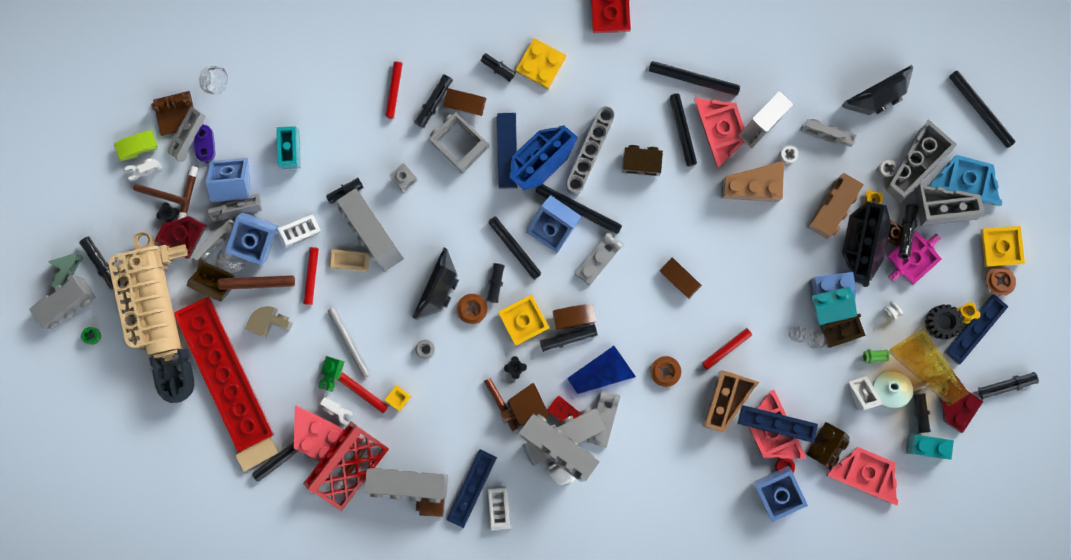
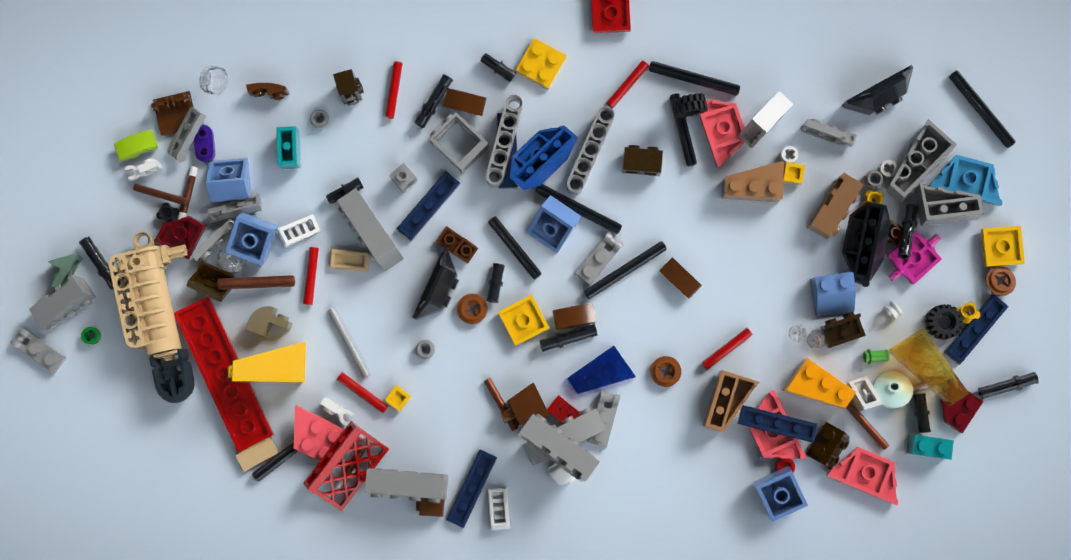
(38, 350): none -> light grey plate
(274, 91): none -> reddish brown slope
(275, 366): none -> yellow slope
(319, 113): none -> light grey plate
(331, 370): green plate -> none
(348, 87): none -> dark brown brick
(428, 206): none -> dark blue tile
(456, 244): none -> reddish brown slope
(508, 132): none -> light grey beam
(520, 367): black plate -> none
(625, 270): none -> black axle
(627, 84): none -> red piece
(689, 105): none -> black tyre
(793, 173): none -> yellow plate
(819, 385): none -> light orange wedge
(834, 306): teal brick -> none
(867, 426): none -> copper bar
(873, 173): none -> light grey plate

